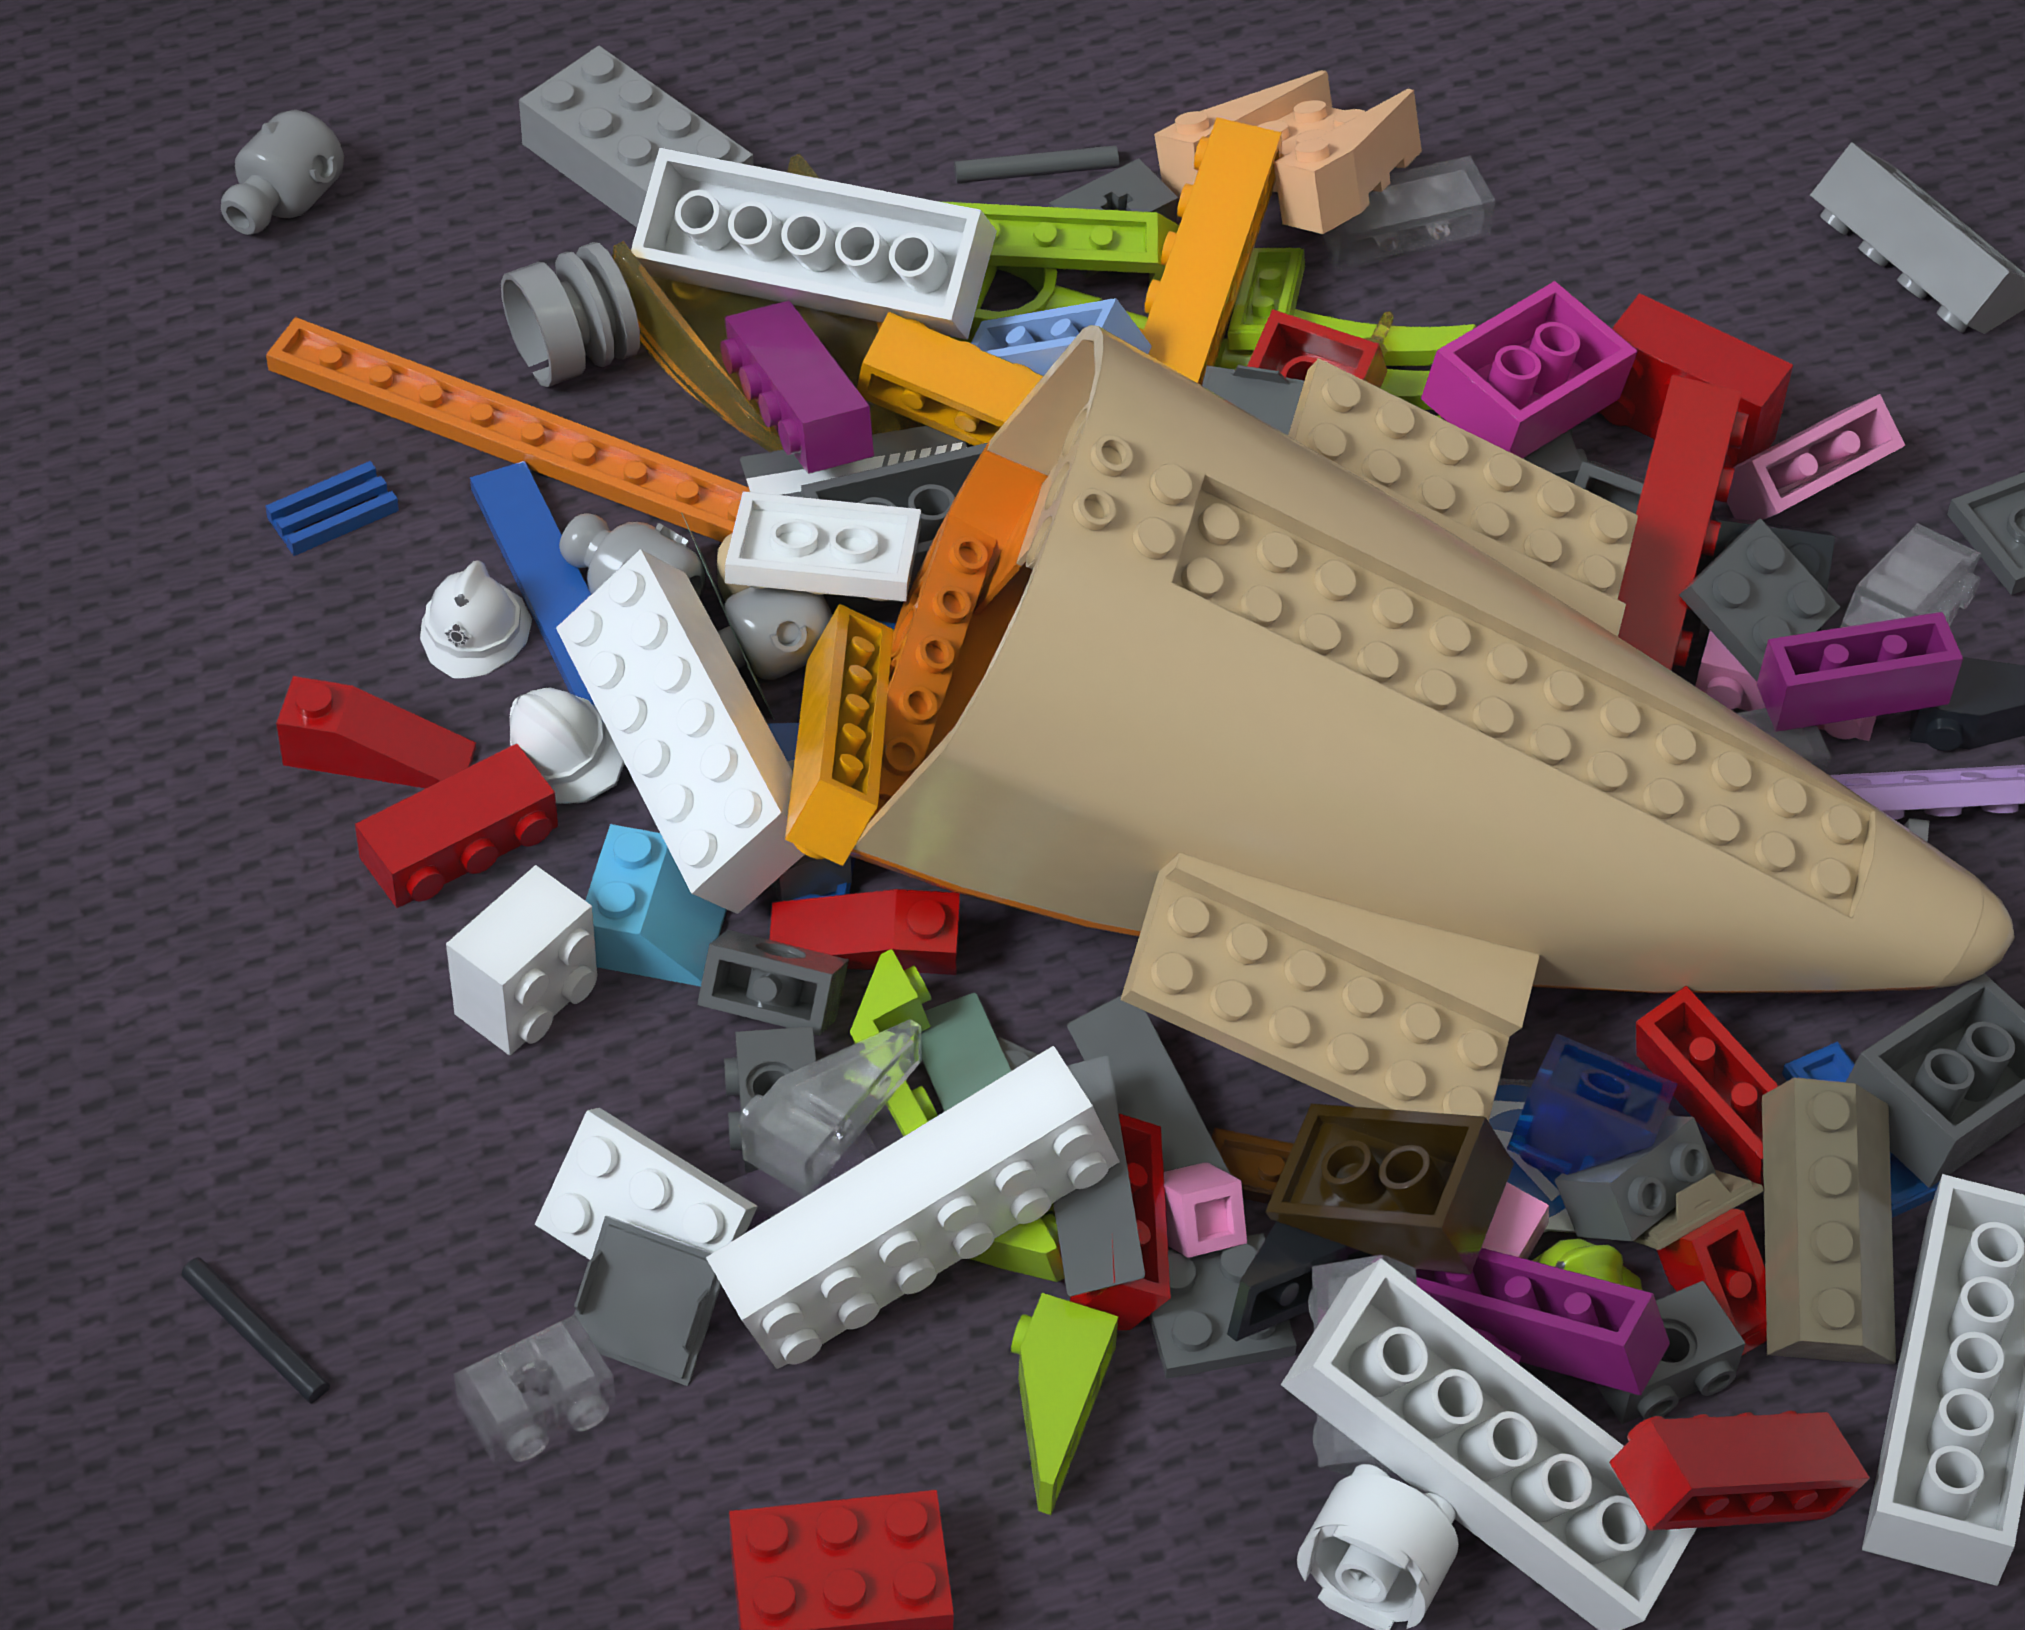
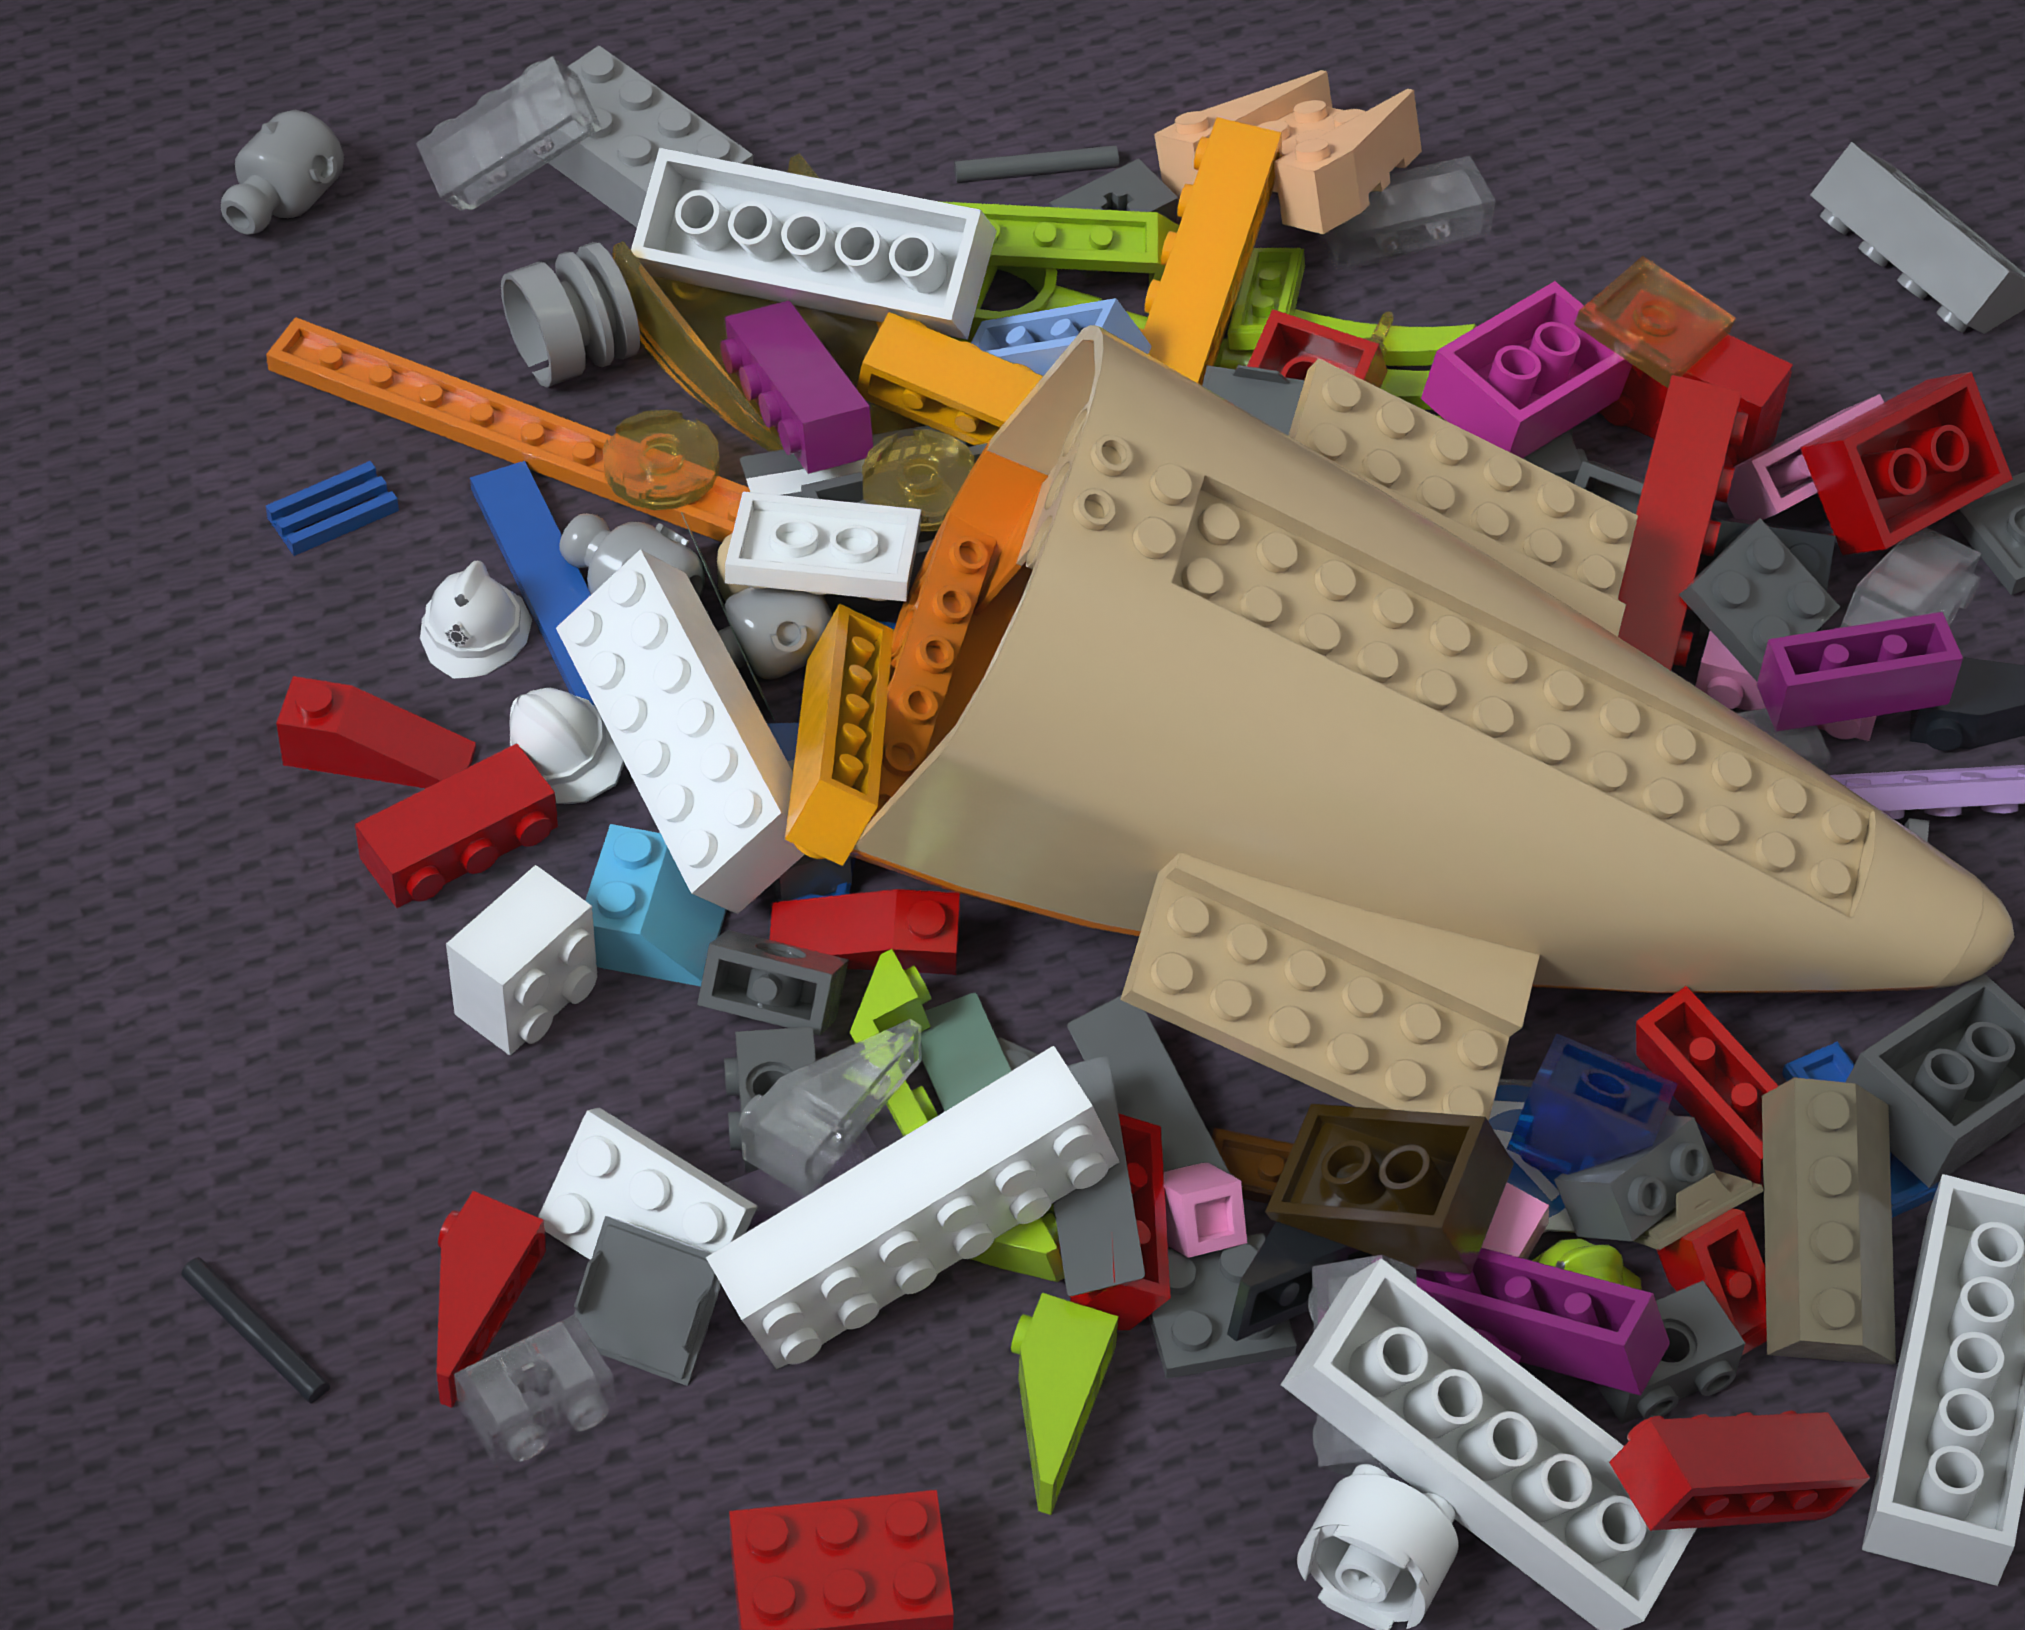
(483, 1269): none -> red slope
(508, 134): none -> clear brick
(661, 460): none -> clear yellow tile
(917, 474): none -> clear yellow tile
(1654, 321): none -> clear orange tile
(1906, 463): none -> red brick

